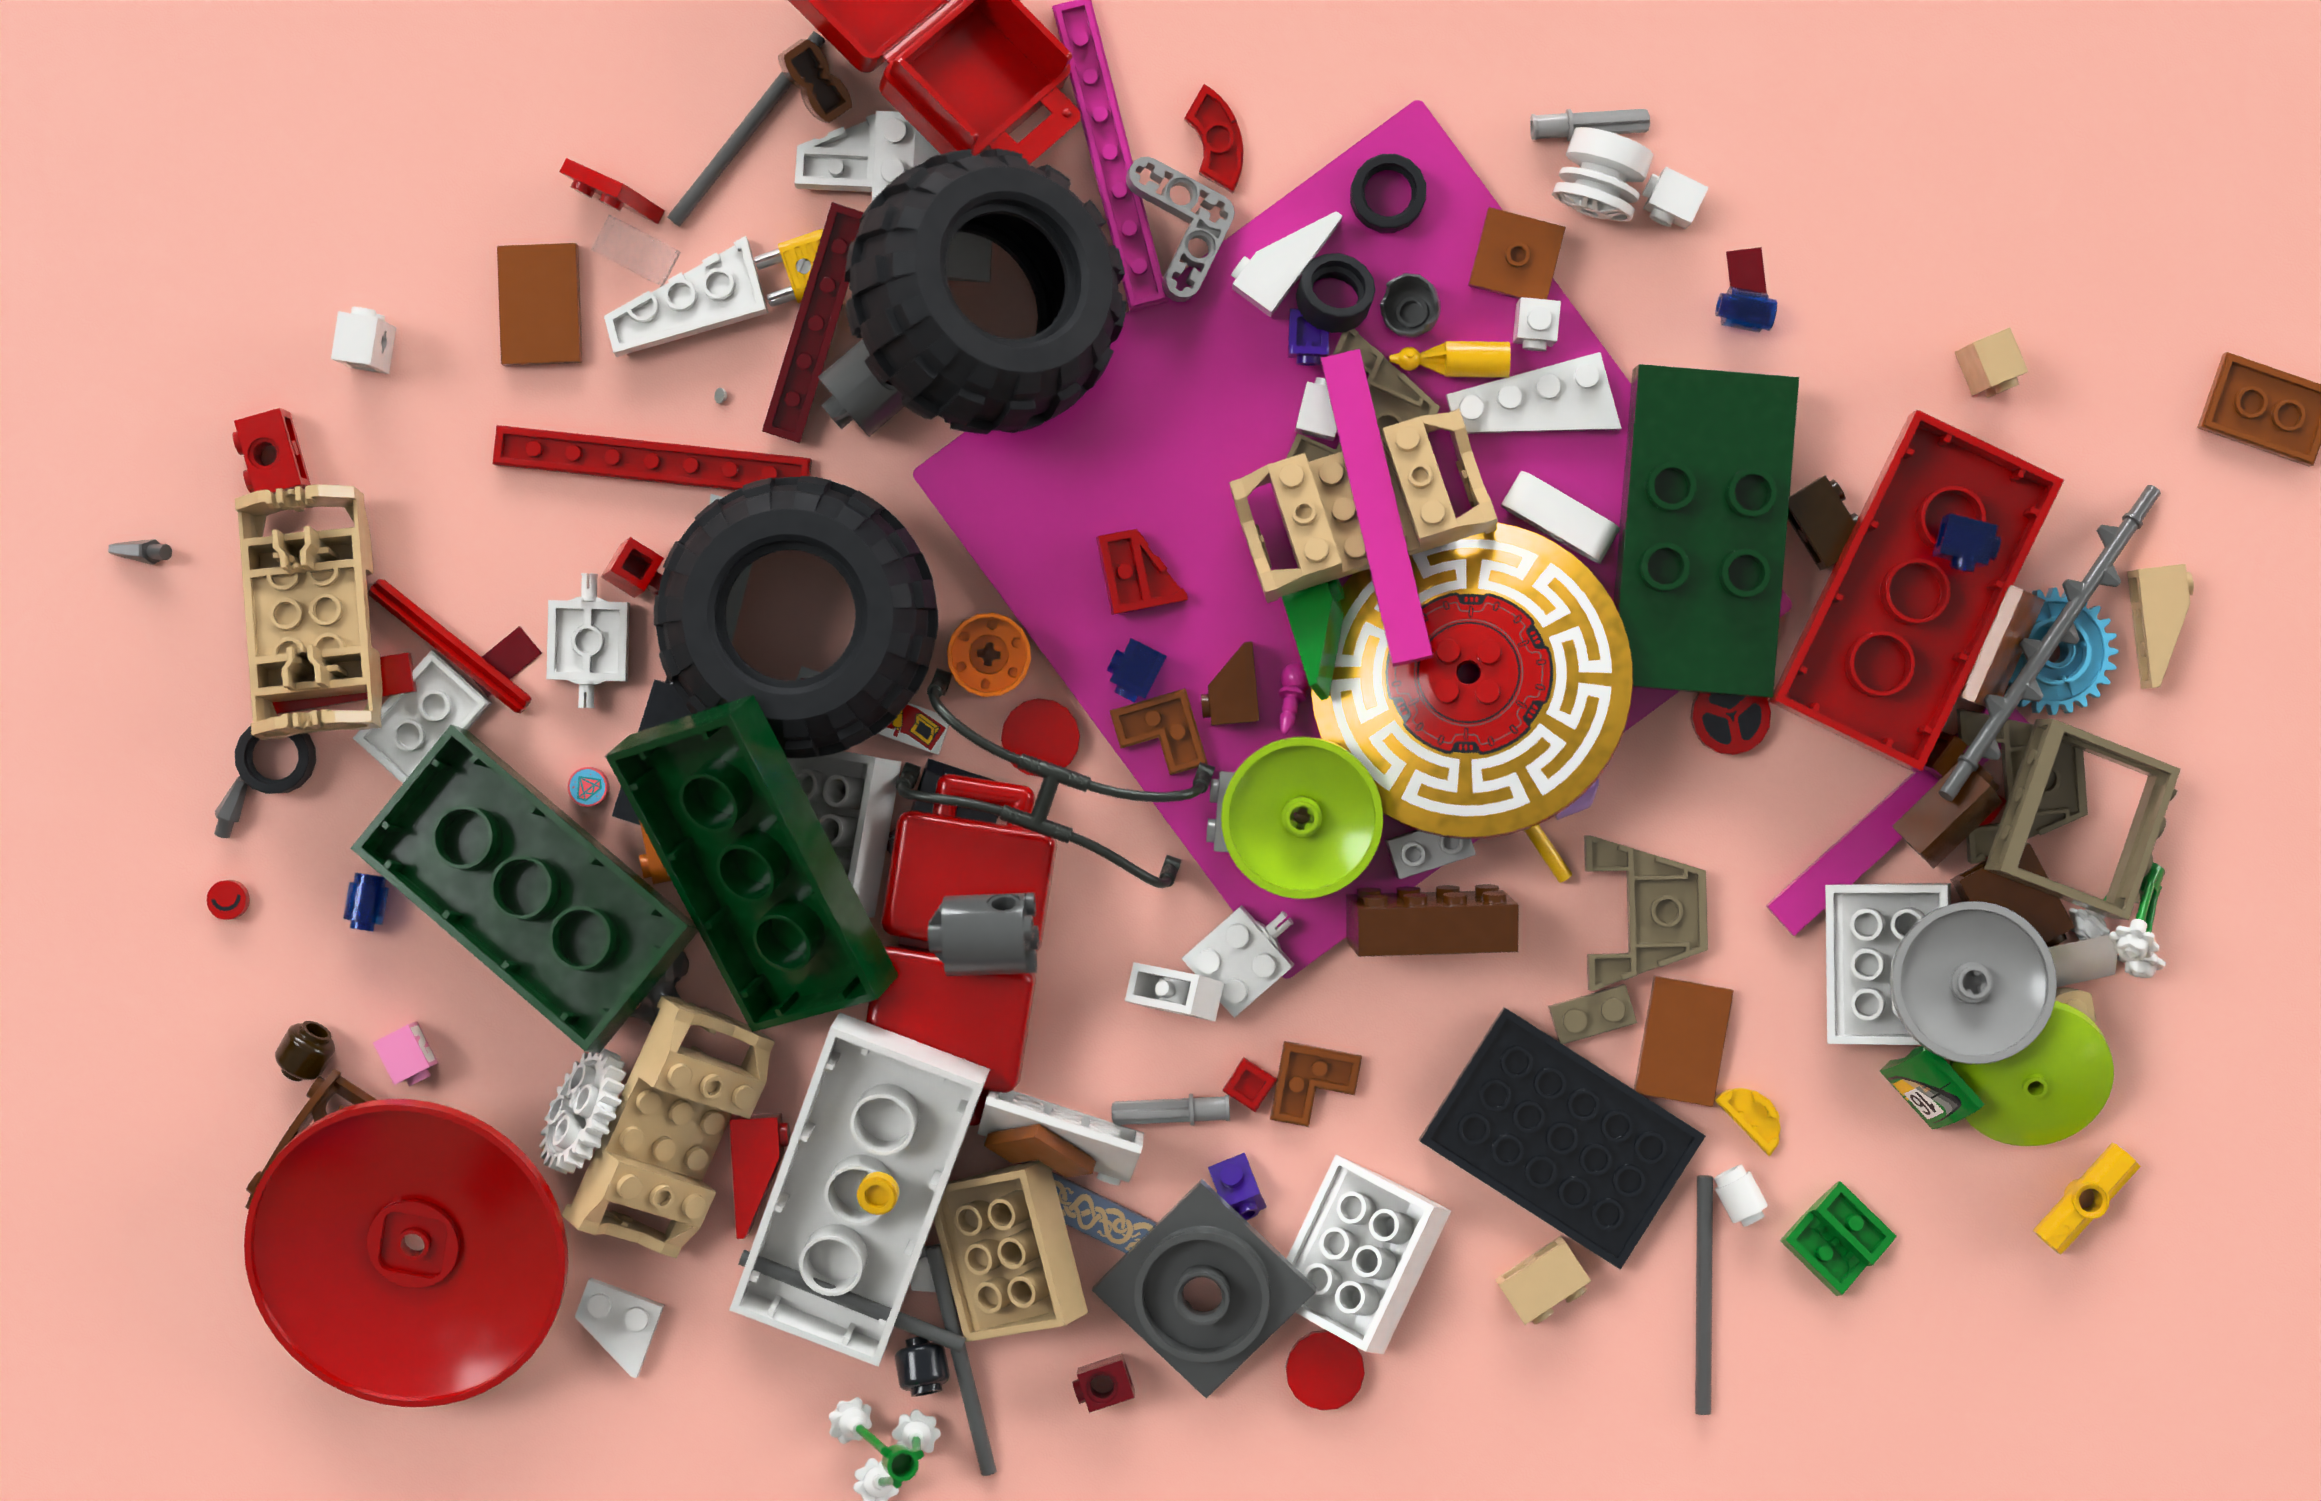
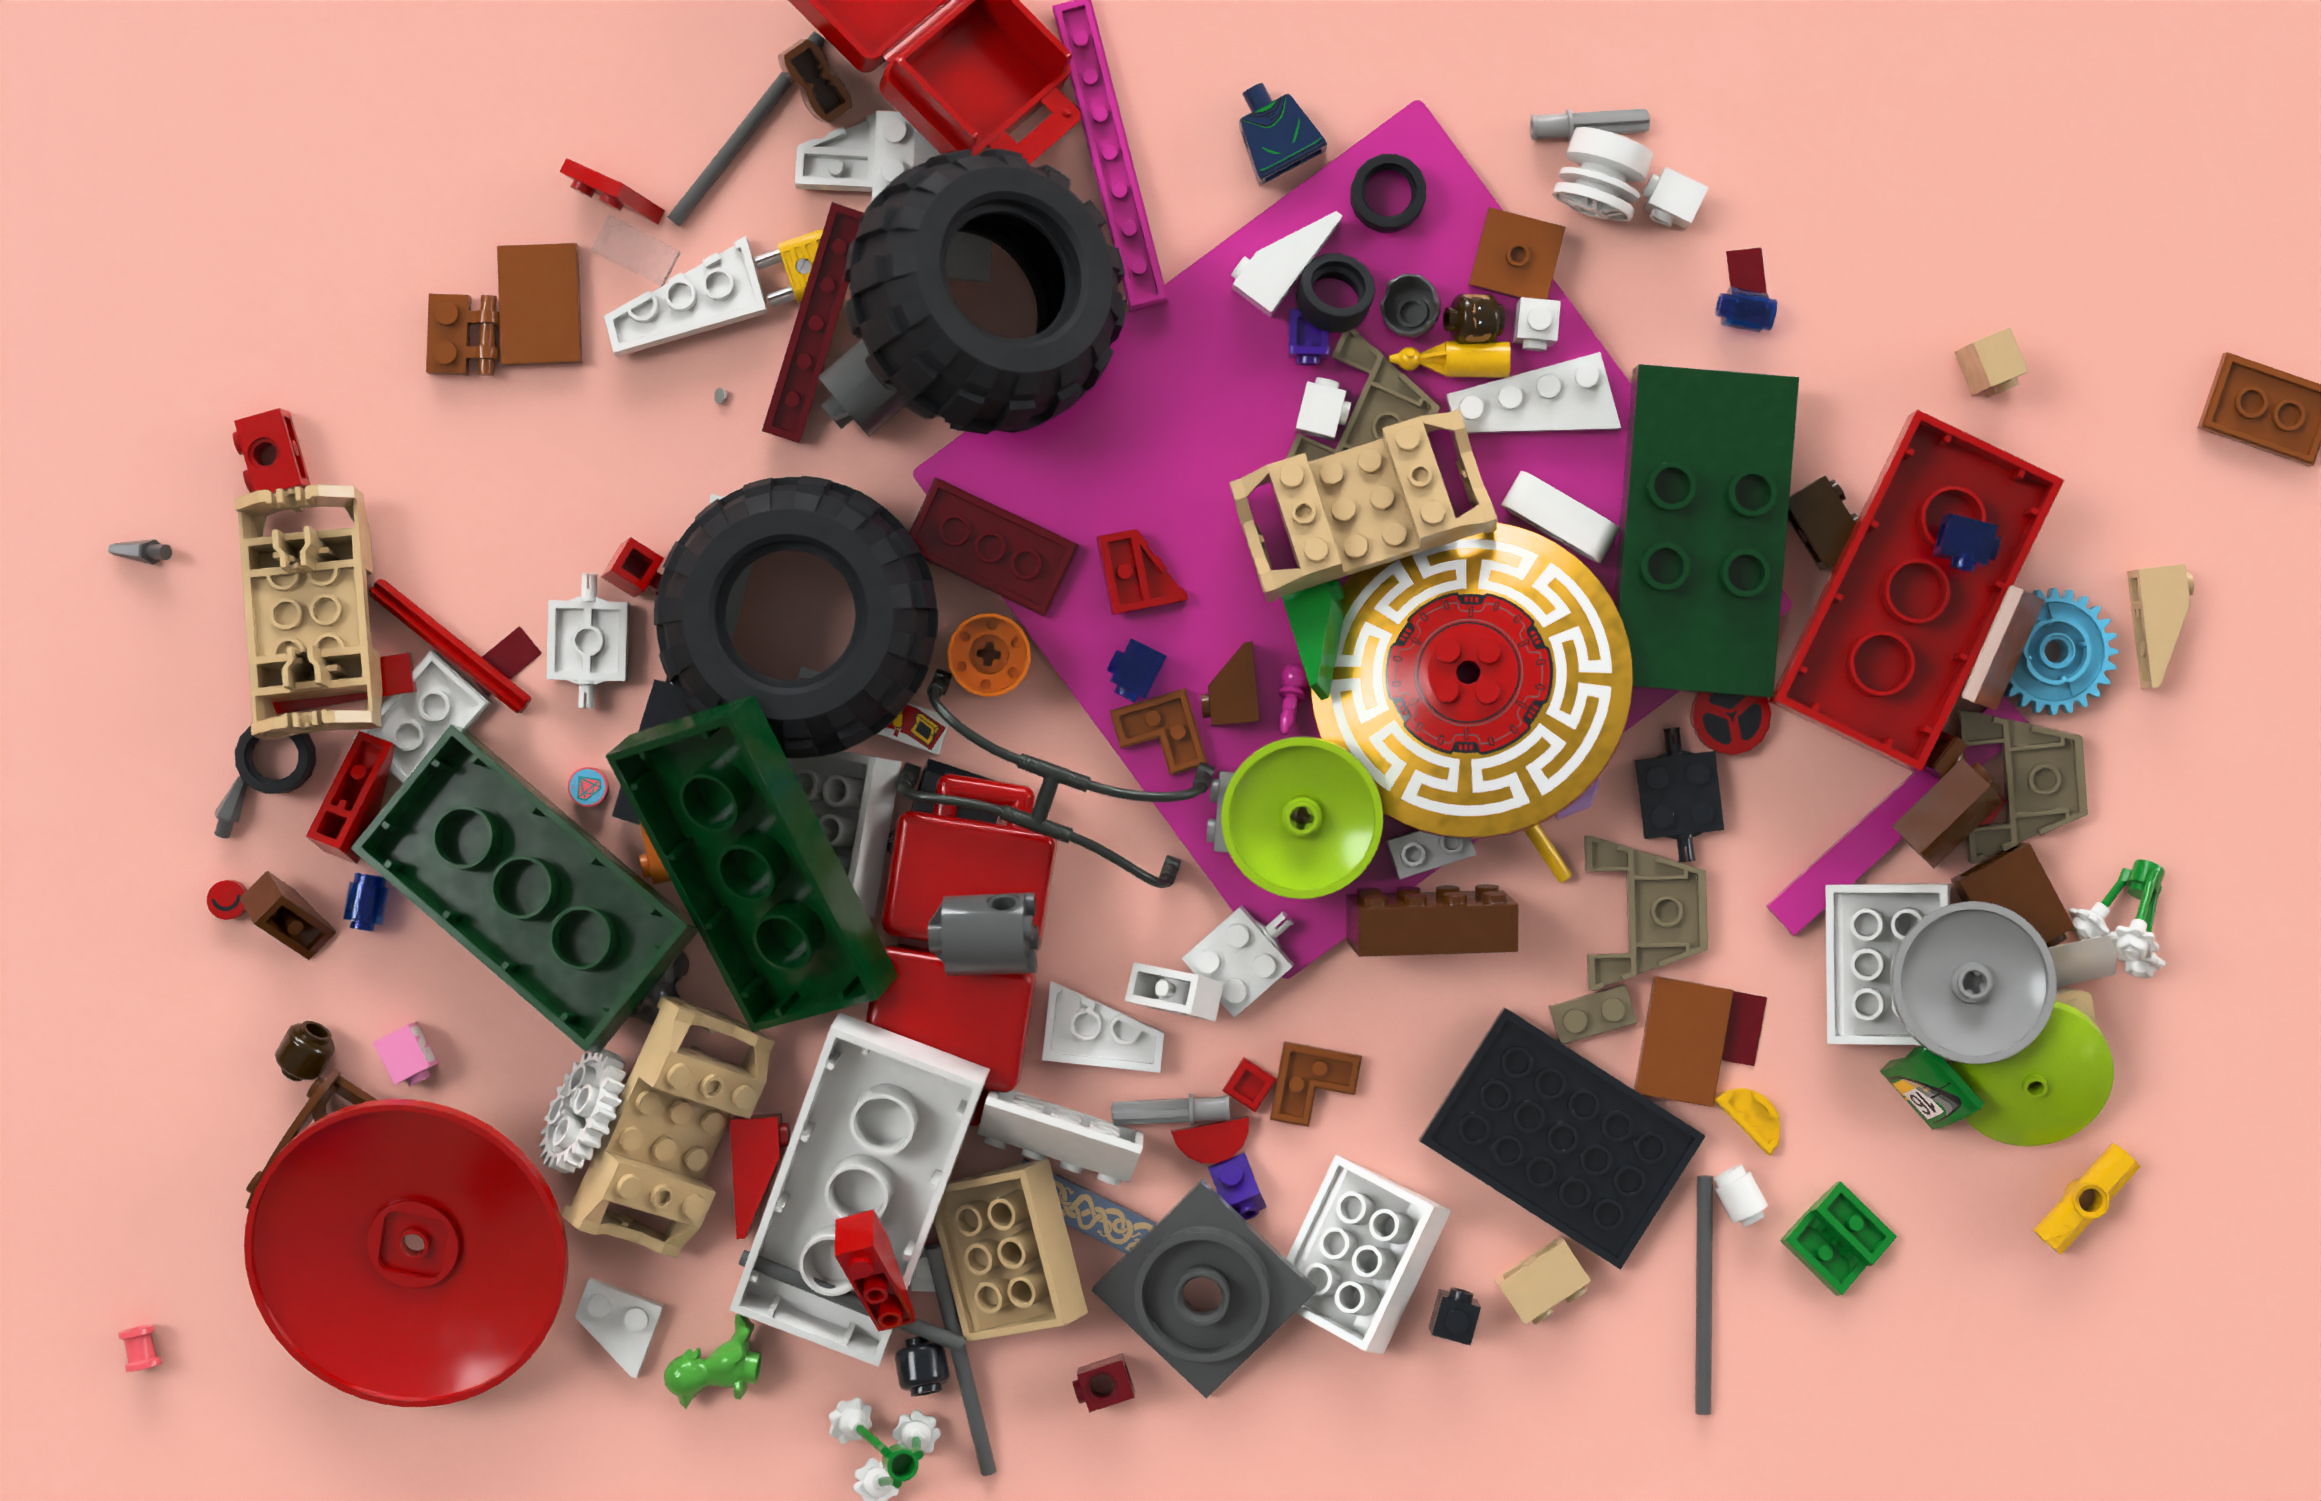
(140, 1348): none -> coral bush
(286, 915): none -> reddish brown slope
(353, 797): none -> red slope
(363, 340): white brick -> none
(450, 334): none -> dark orange plate
(640, 459): red tile -> none
(726, 1367): none -> bright green animal
(872, 1269): none -> red slope
(878, 1193): yellow tile -> none
(991, 547): none -> dark red tile
(1040, 1144): dark orange tile -> none
(1042, 731): red tile -> none
(1097, 1035): none -> white wing
(1199, 223): light grey beam -> none
(1212, 1141): none -> red tile
(1219, 136): red tile -> none
(1277, 134): none -> dark blue torso
(1324, 1370): red tile -> none
(1376, 508): dark pink tile -> none
(1455, 1315): none -> black brick
(1474, 319): none -> dark brown head
(1679, 794): none -> black plate
(1744, 1028): none -> dark red sticker
(2025, 799): dark tan window -> none
(2038, 651): dark grey plant -> none

